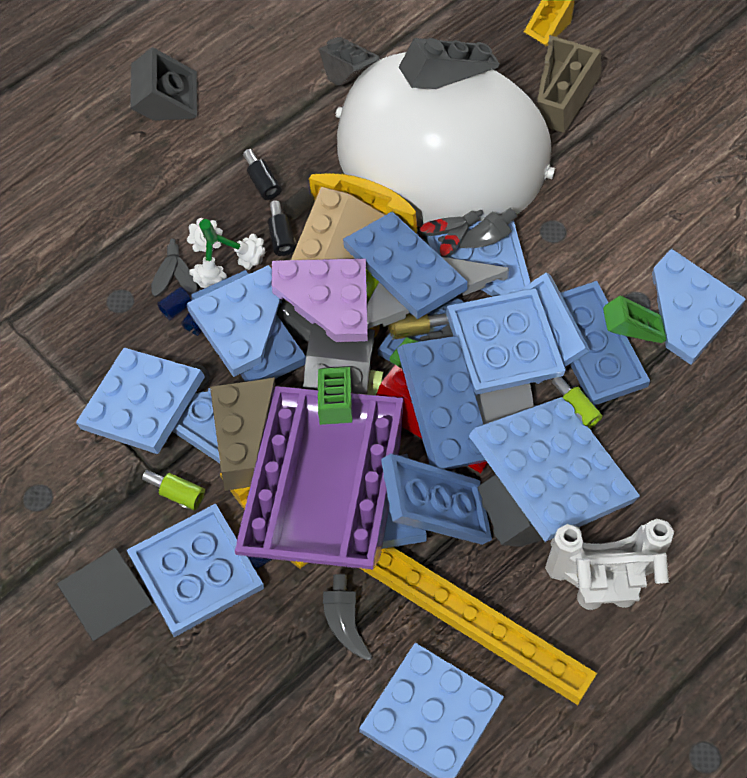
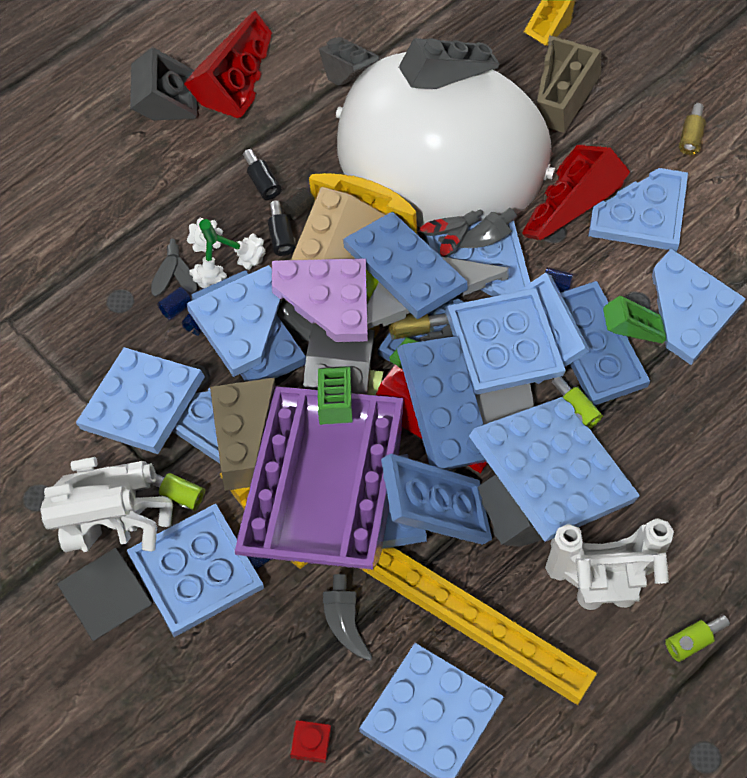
(103, 497): none -> white piece
(230, 72): none -> red wedge
(310, 741): none -> red plate
(561, 279): none -> clear blue hinge
(583, 181): none -> red wedge
(644, 212): none -> light blue plate
(692, 131): none -> clear yellow piece
(694, 638): none -> lime piece

